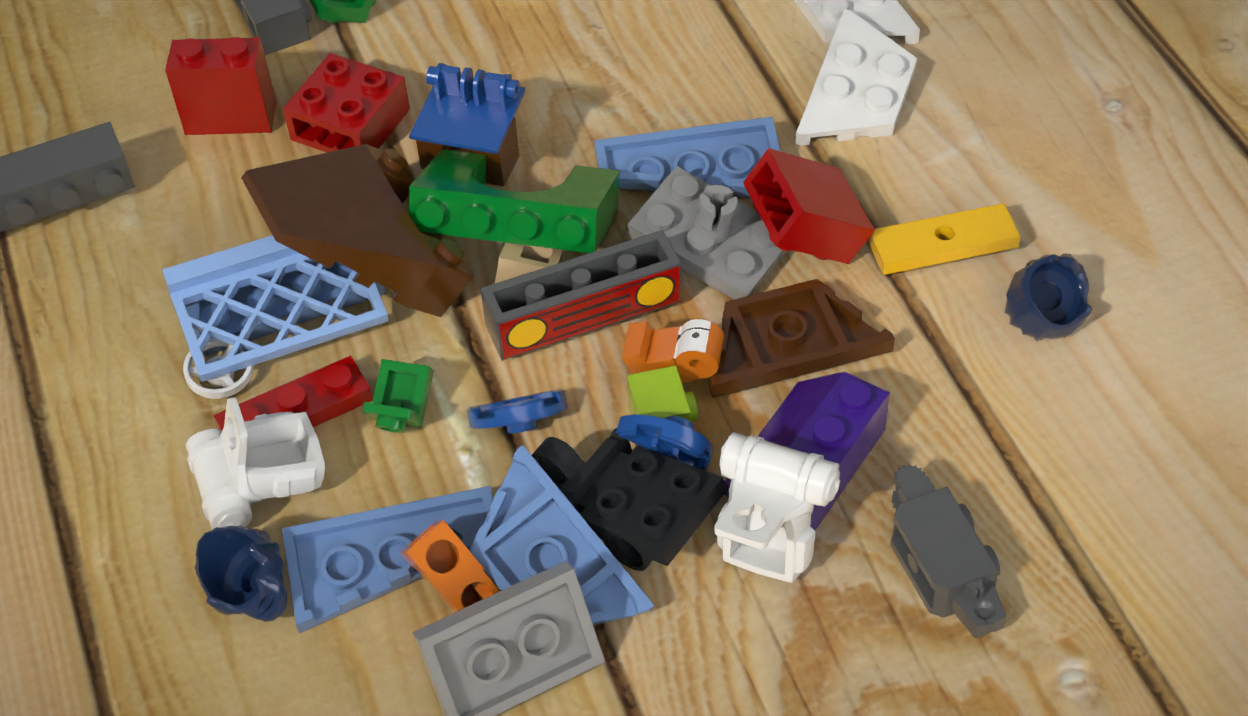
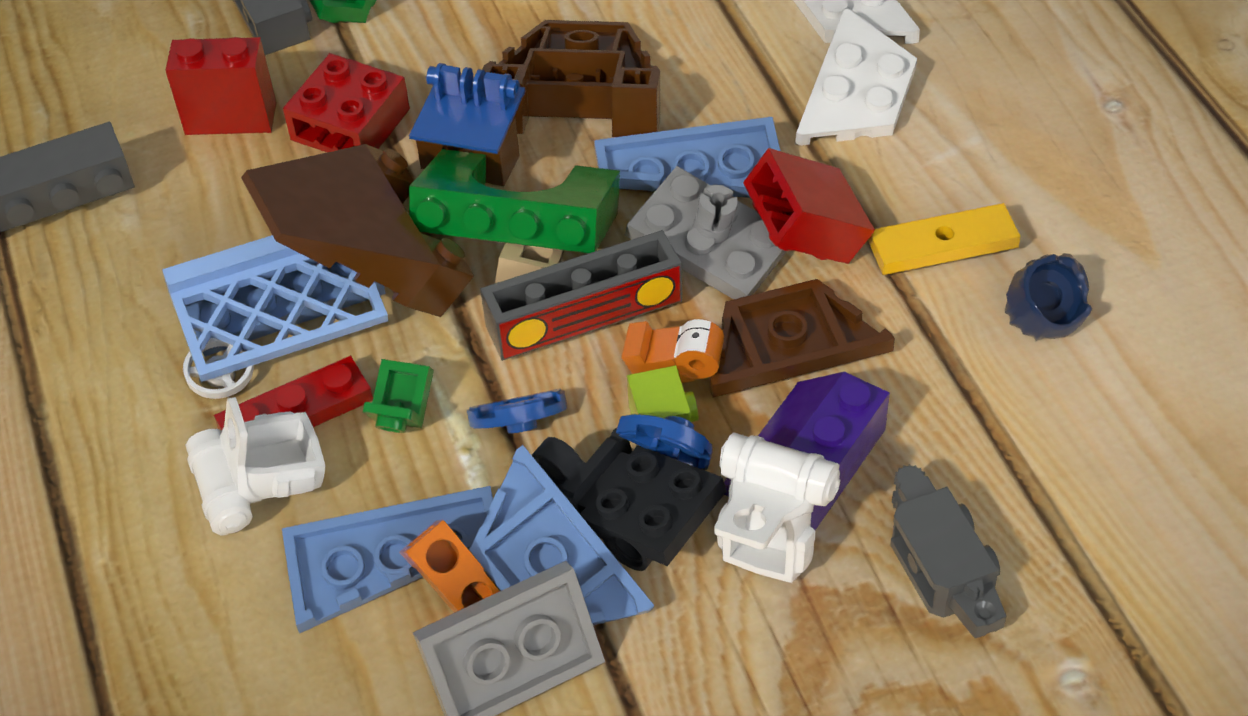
(241, 572): dark blue hair -> none
(584, 73): none -> reddish brown wedge

